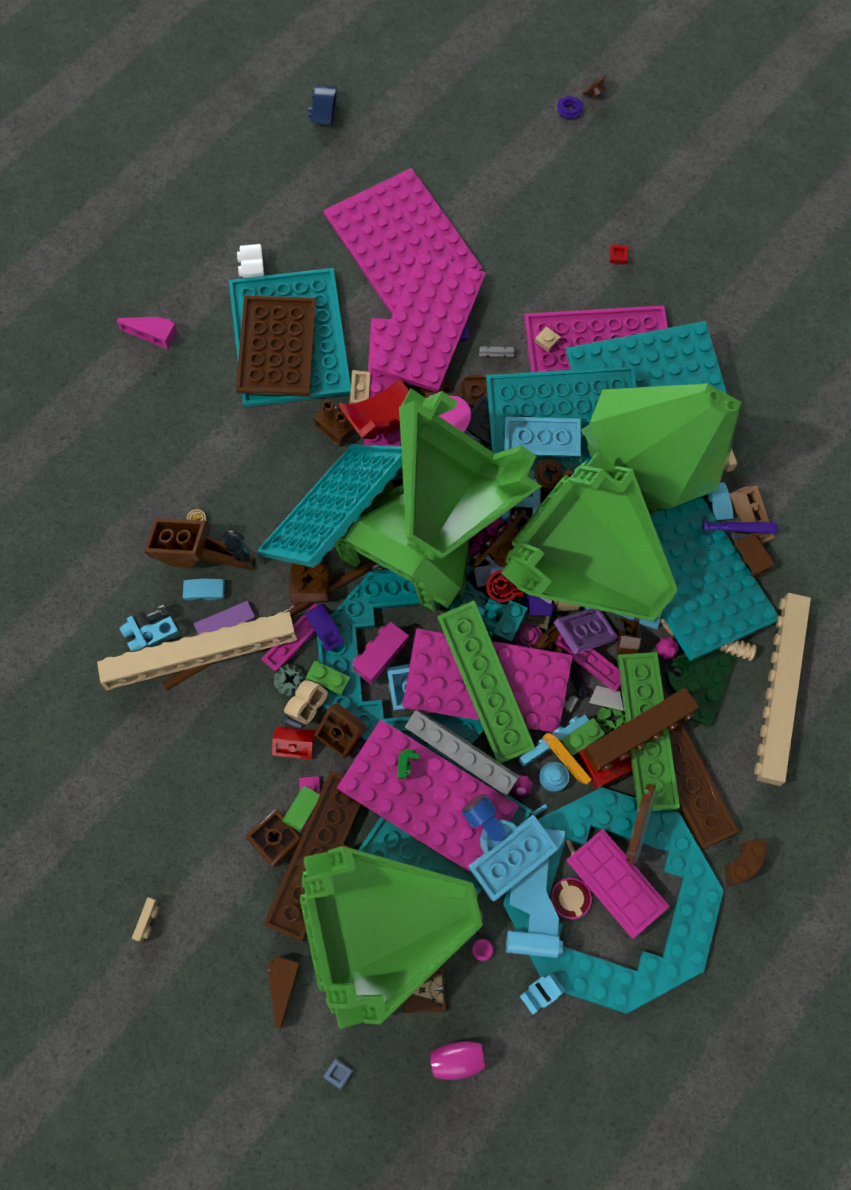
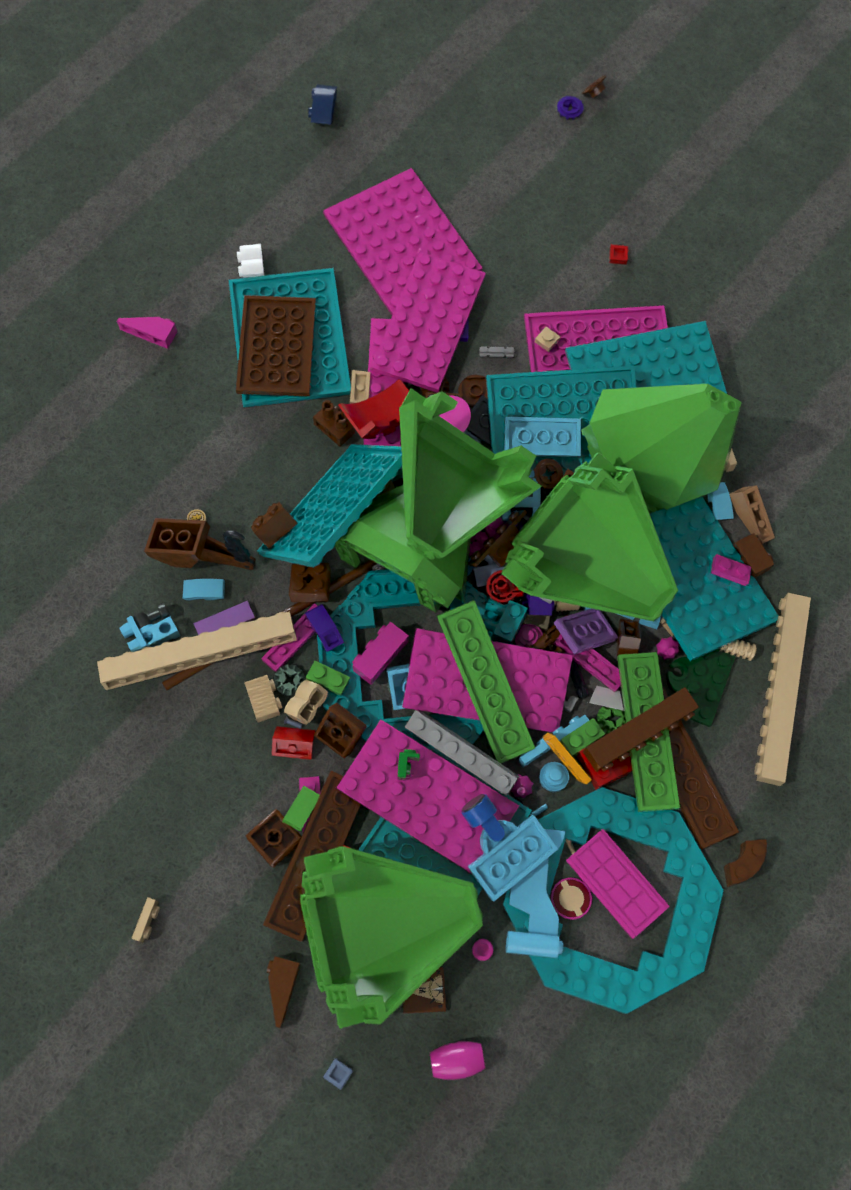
(262, 698): none -> tan brick
(273, 524): none -> reddish brown brick
(534, 999): medium azure piece -> none
(641, 824): reddish brown tile -> none
(731, 570): none -> dark pink plate
(751, 527): dark purple piece -> none

